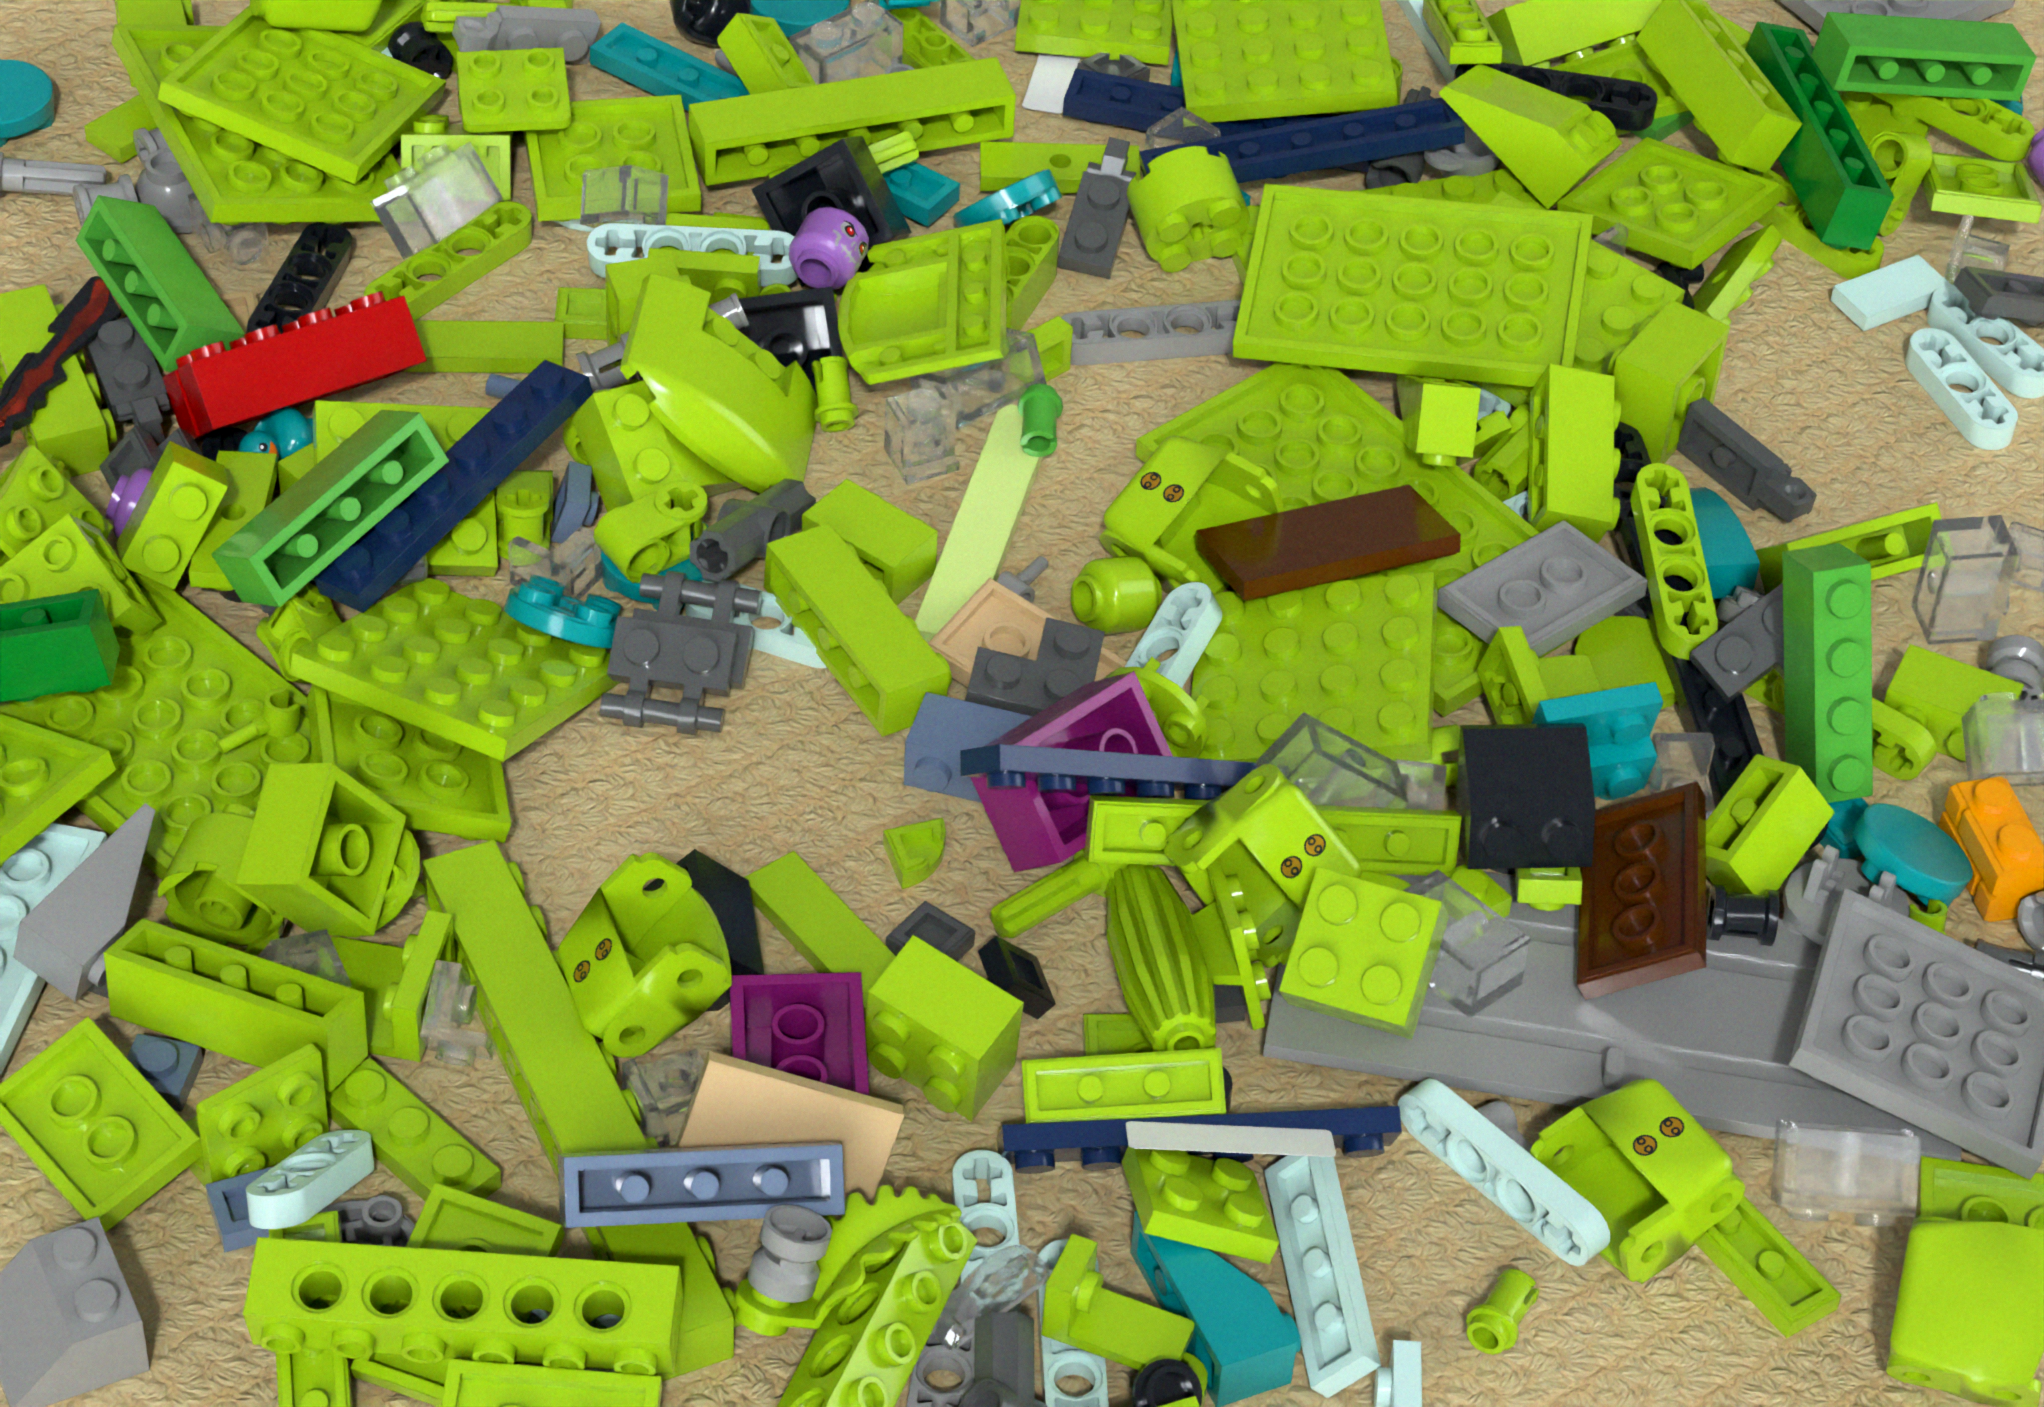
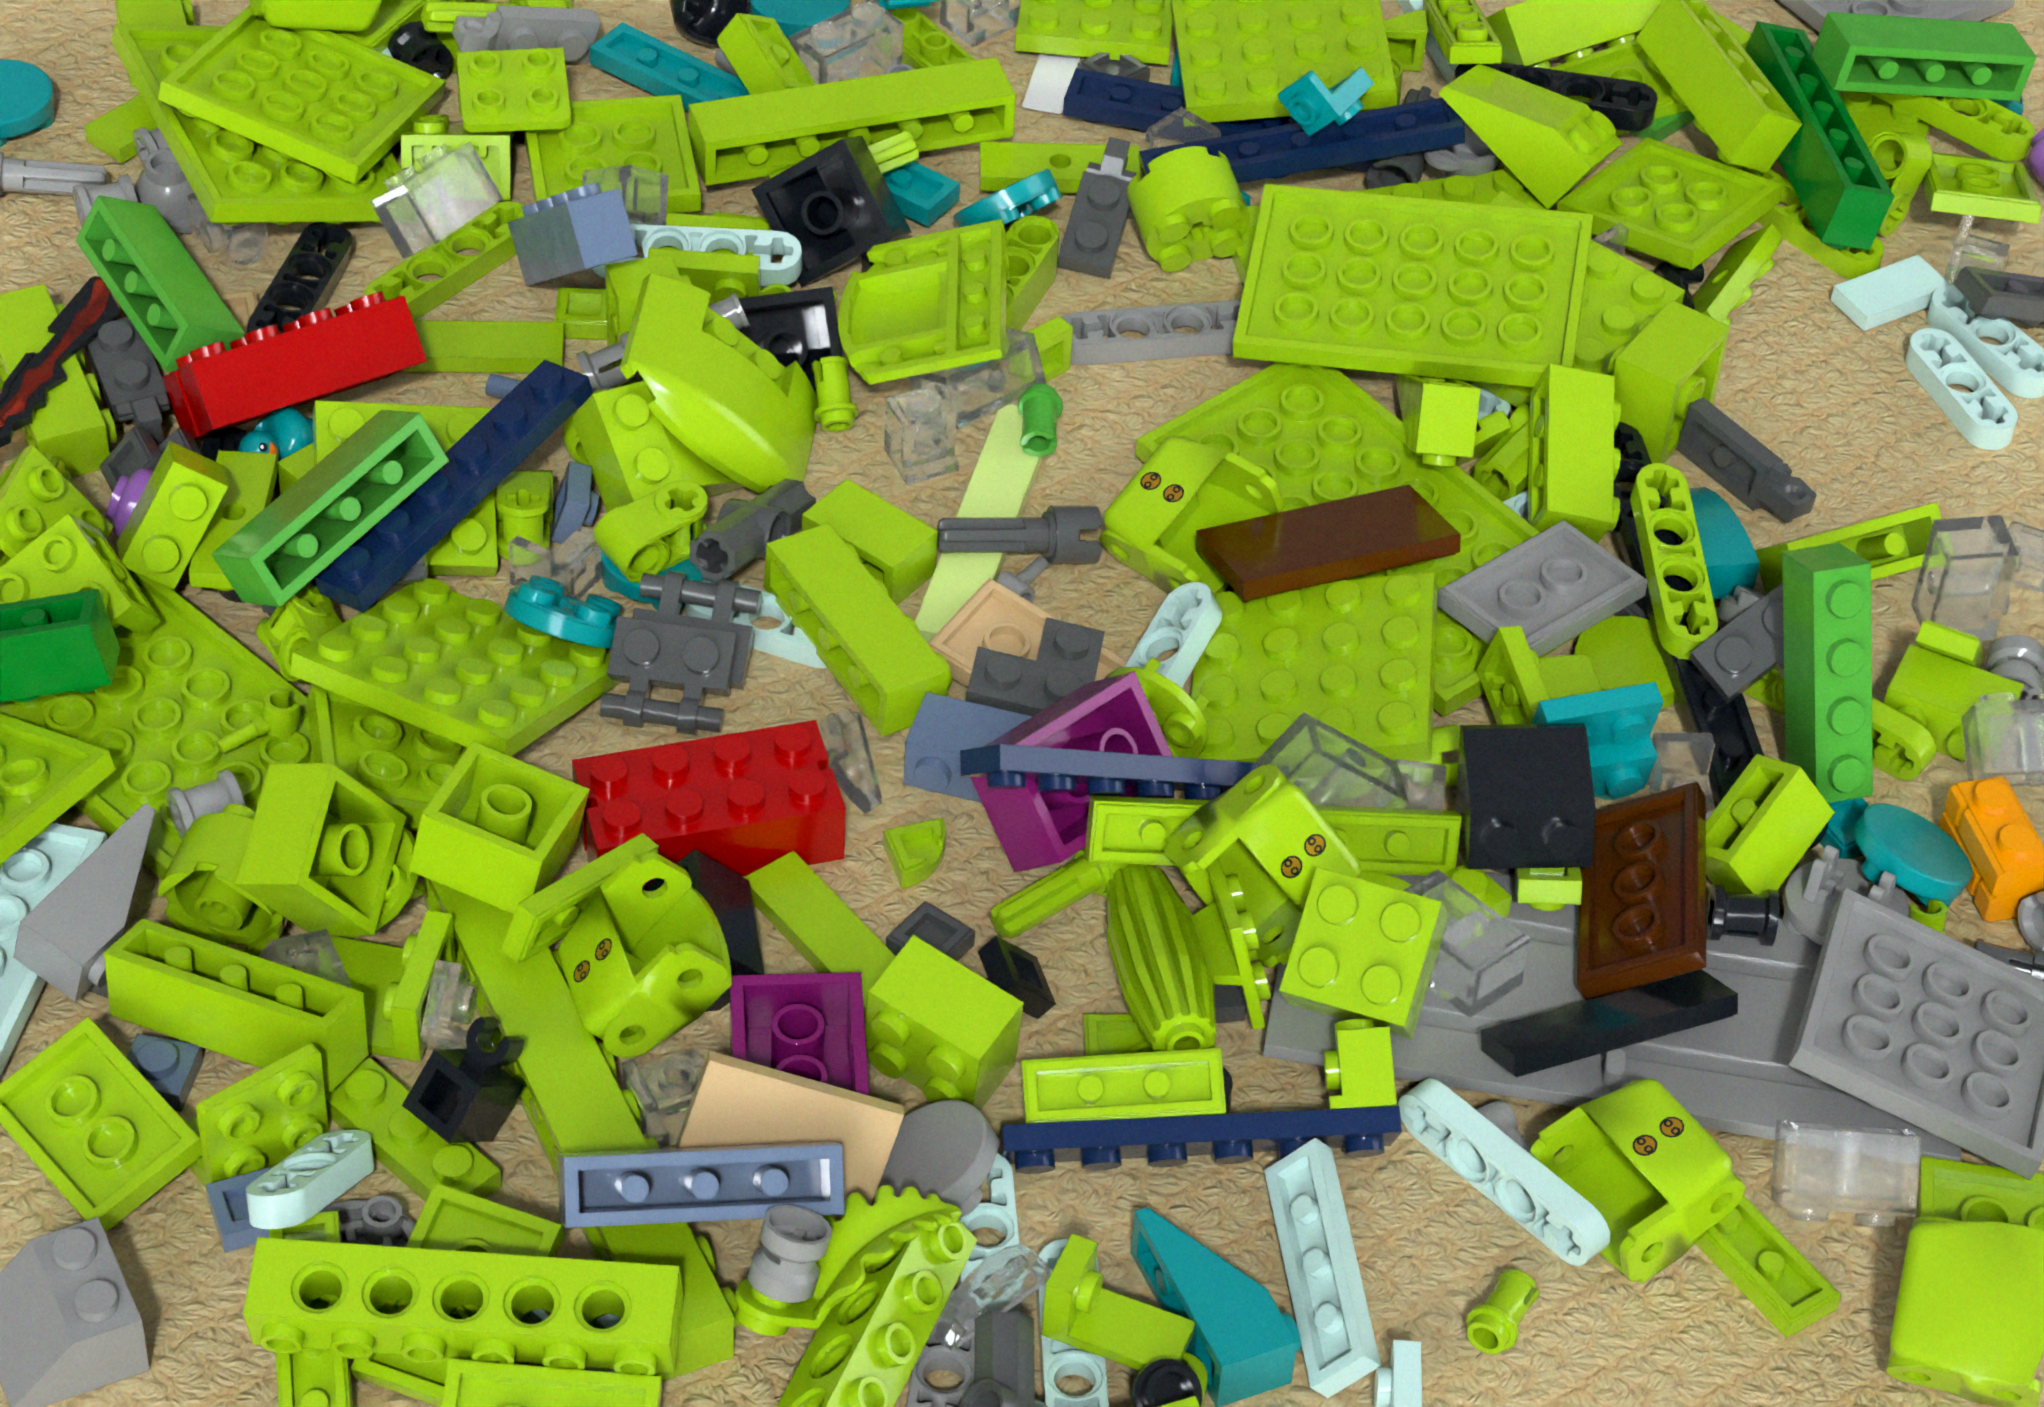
(202, 800): none -> light grey bush
(466, 1090): none -> black brick
(498, 828): none -> lime brick
(553, 910): none -> lime tile
(572, 233): none -> sand blue brick
(725, 795): none -> red piece
(828, 248): medium lavender head -> none
(851, 758): none -> clear tile
(943, 1152): none -> light grey tile
(1053, 534): none -> dark grey piece
(1116, 595): lime head -> none
(1201, 1202): lime plate -> none
(1230, 1139): white sticker -> none
(1317, 106): none -> teal bracket
(1360, 1066): none -> lime brick
(1407, 38): none -> lime slope
(1609, 1022): none -> black tile
(1950, 643): none -> lime tile

